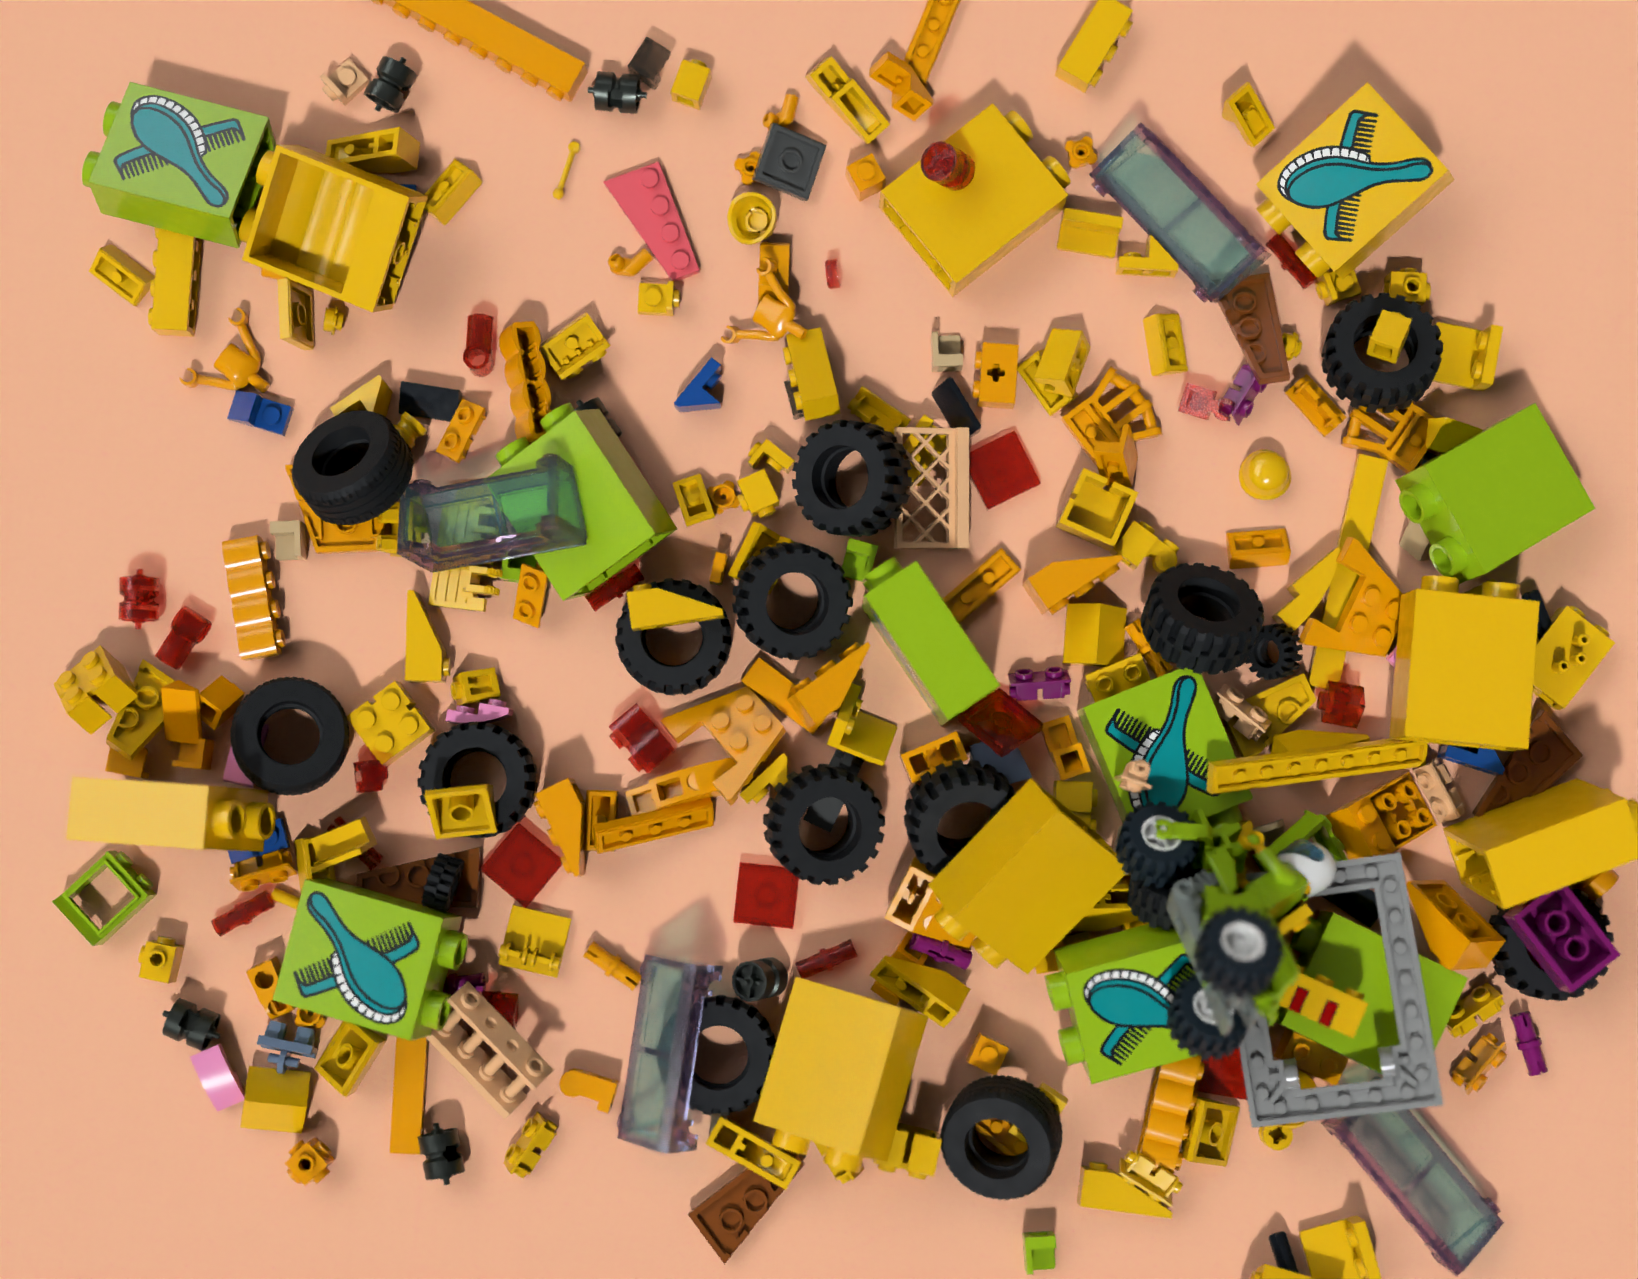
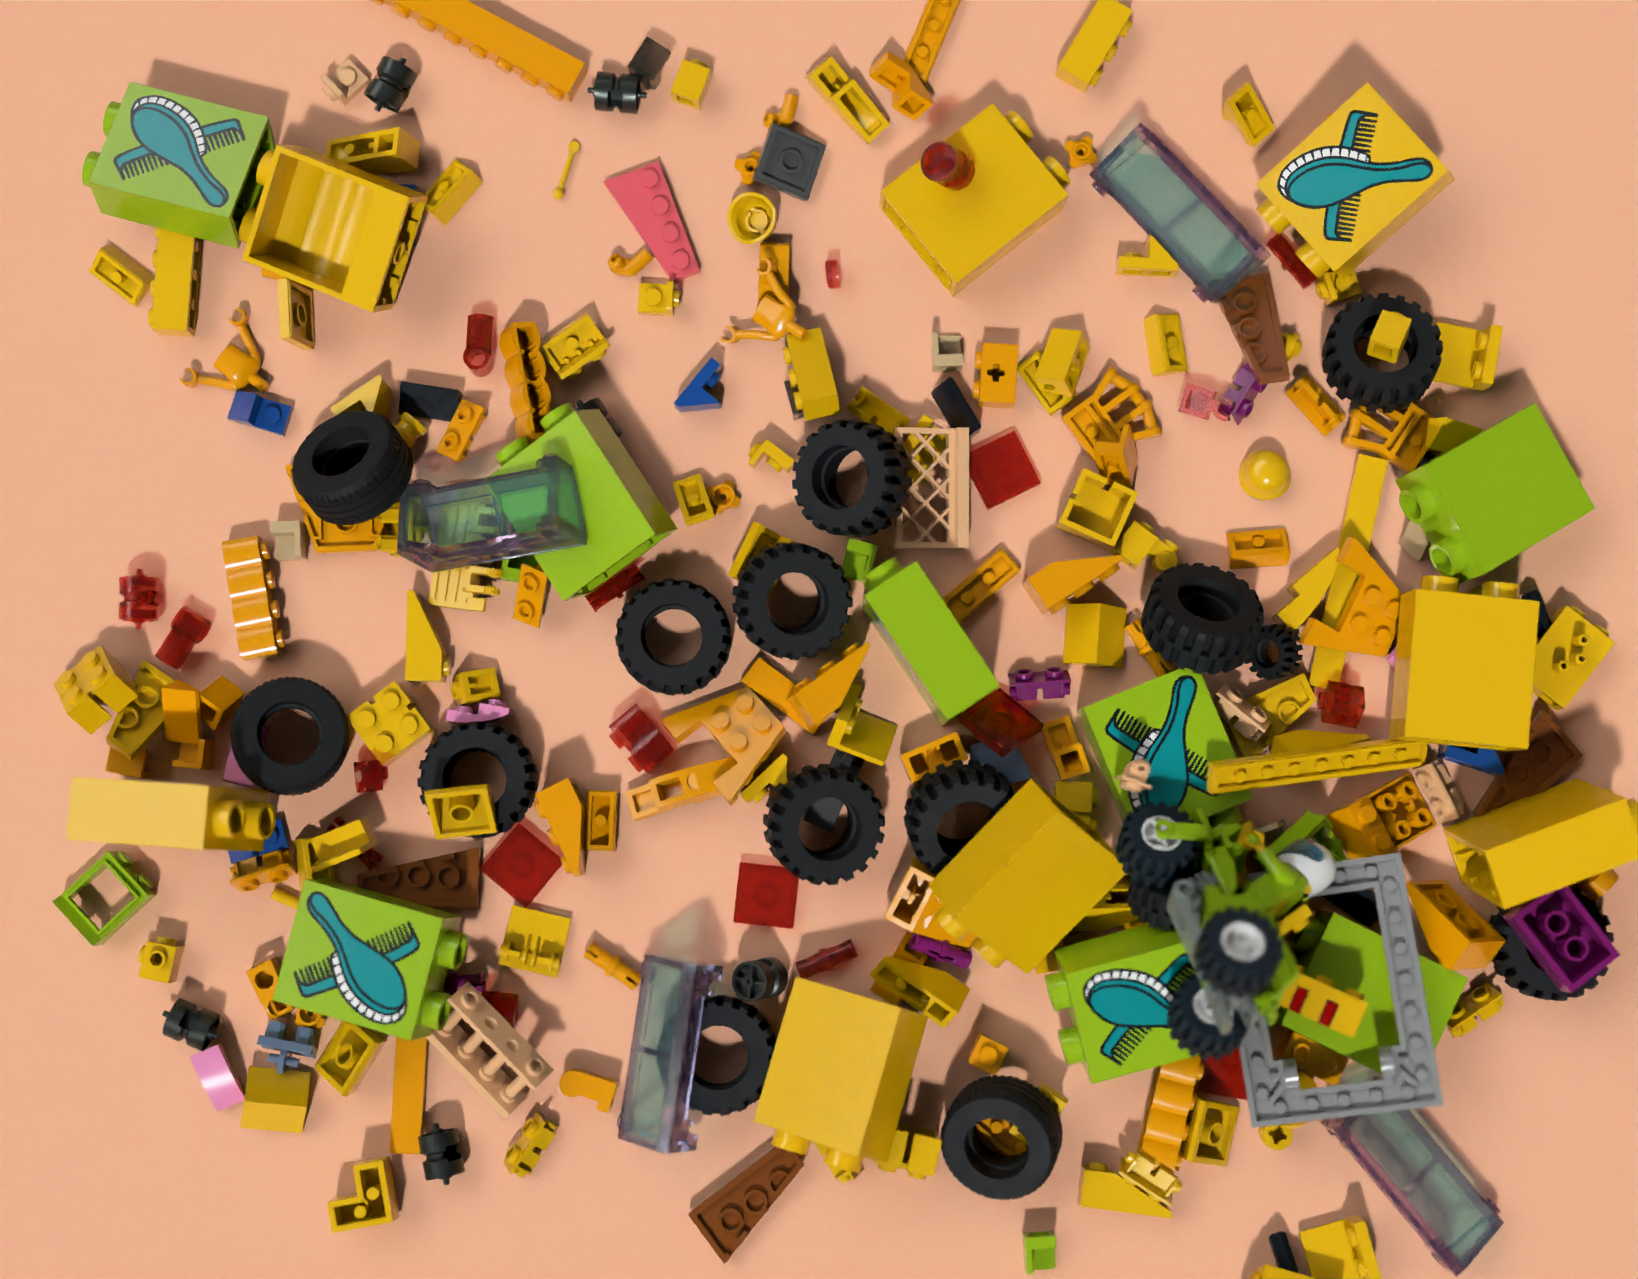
(242, 913): clear red pin -> none
(319, 1157): light orange brick -> none
(332, 320): yellow plate -> none
(374, 1201): none -> yellow brick
(442, 882): black tyre -> none
(653, 825): light orange tile -> none
(660, 608): yellow slope -> none
(718, 569): light orange tile -> none
(753, 1152): yellow slope -> none
(757, 494): yellow brick -> none
(865, 177): light orange brick -> none
(1089, 233): yellow panel -> none
(1117, 677): yellow hinge -> none
(1408, 283): yellow brick -> none
(1474, 1073): light orange hinge -> none
(1529, 1043): magenta pin -> none

